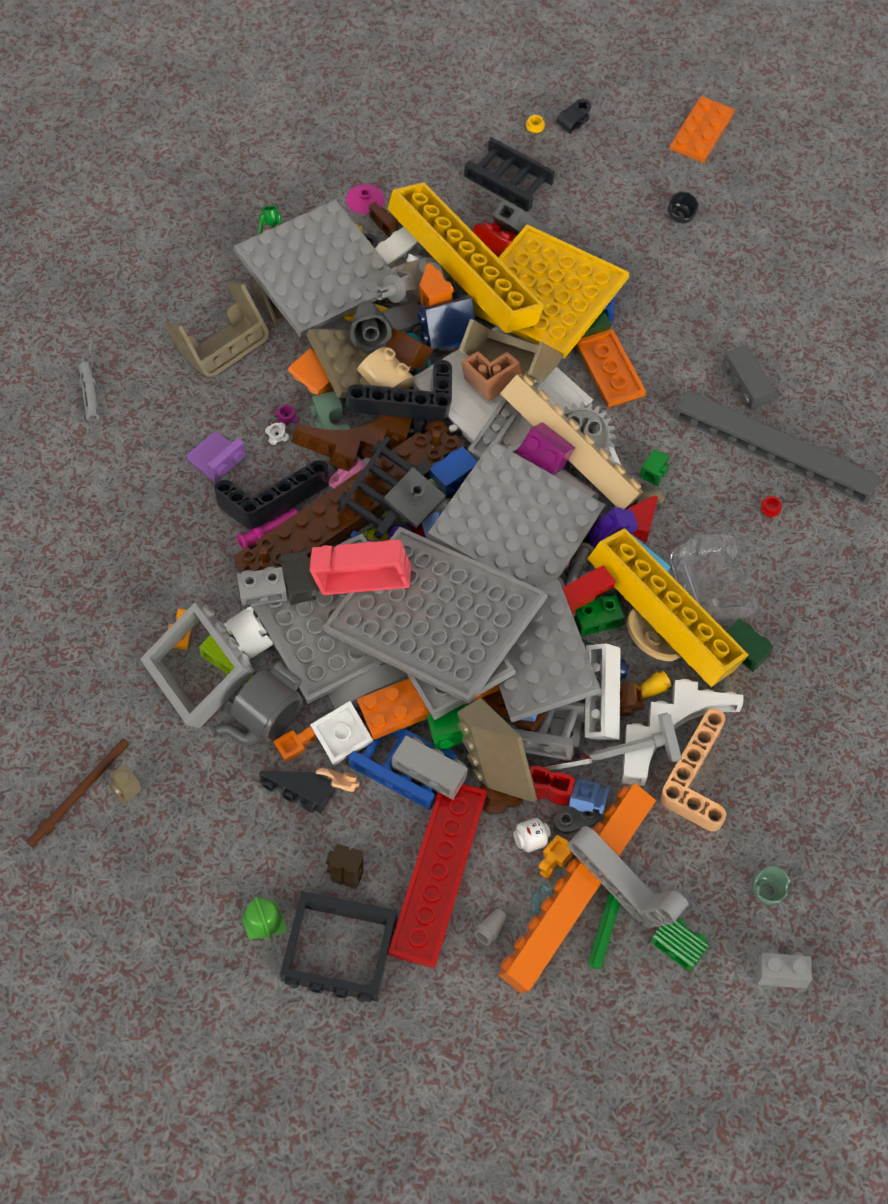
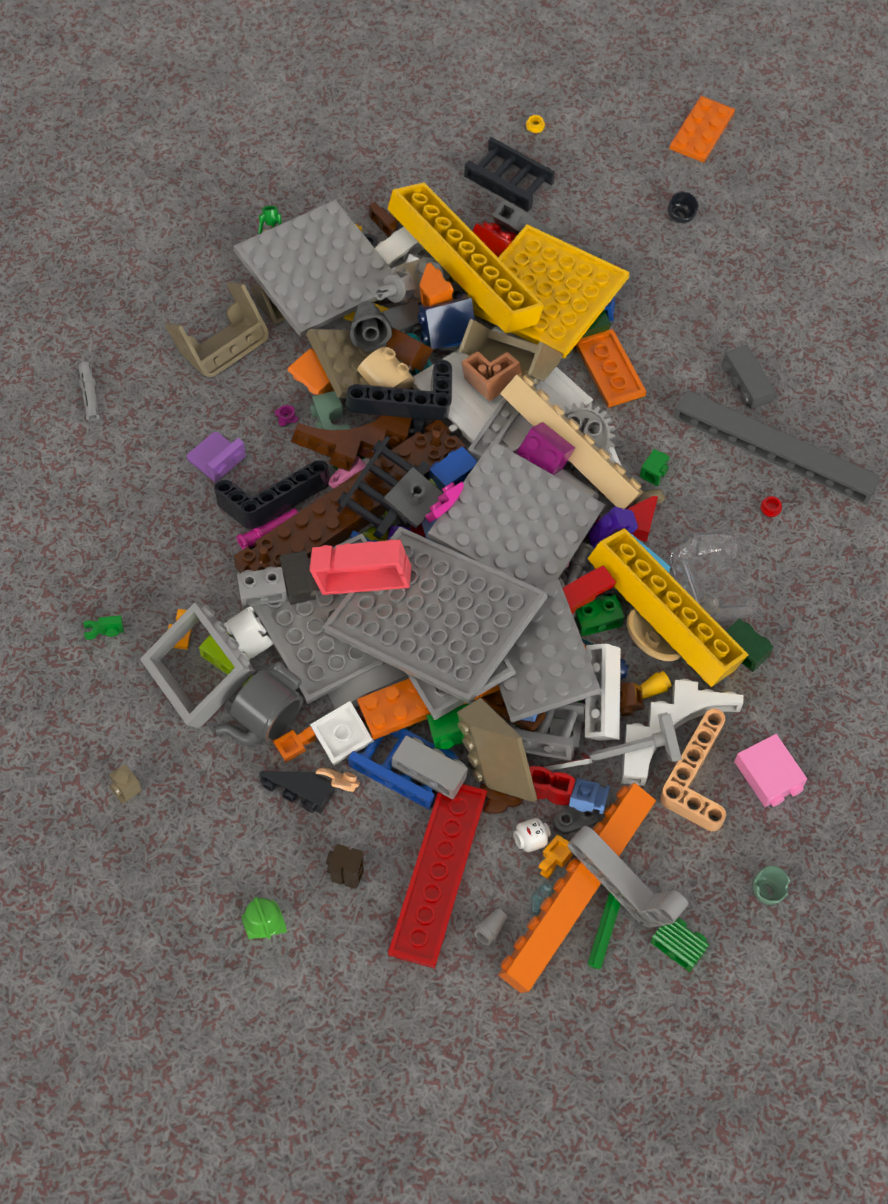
(47, 826): reddish brown bar -> none
(108, 626): none -> green plate
(274, 428): white plate -> none
(347, 909): black window -> none
(359, 203): dark pink dish -> none
(446, 500): none -> dark pink slope
(574, 115): black piece -> none
(771, 771): none -> bright pink brick
(784, 970): light grey brick -> none

